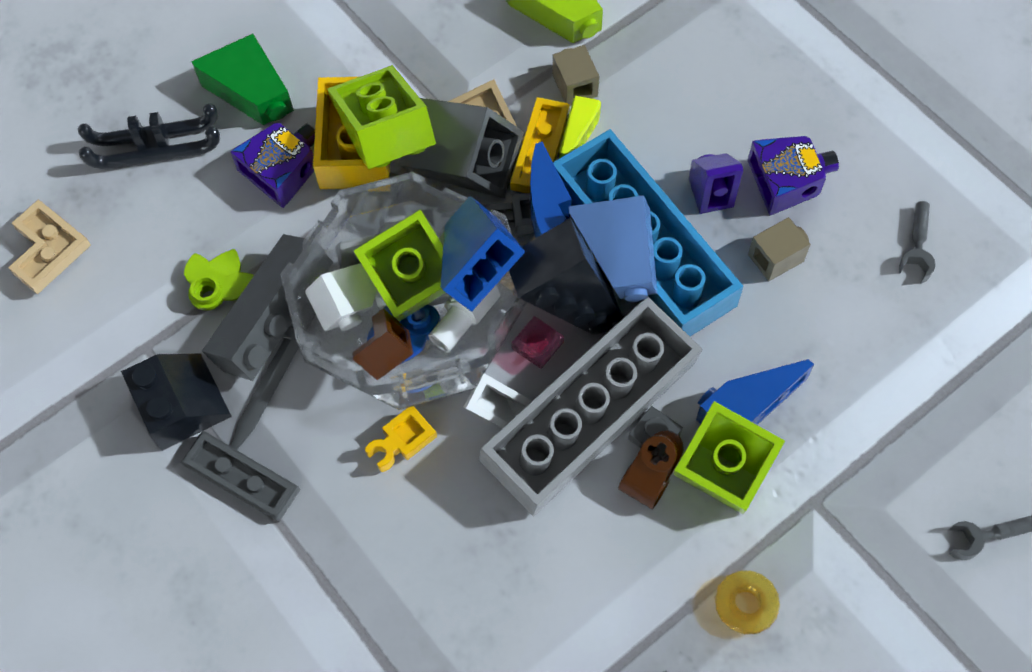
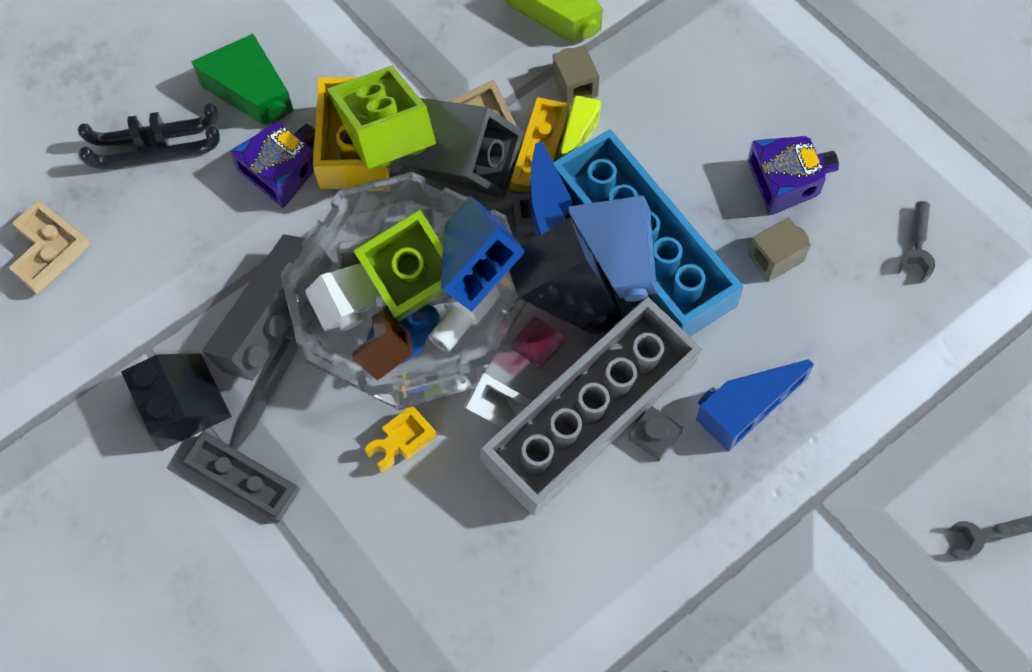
(219, 275): lime plate -> none
(649, 473): reddish brown piece -> none
(715, 181): dark purple slope -> none
(728, 457): lime slope -> none
(758, 586): clear yellow piece -> none

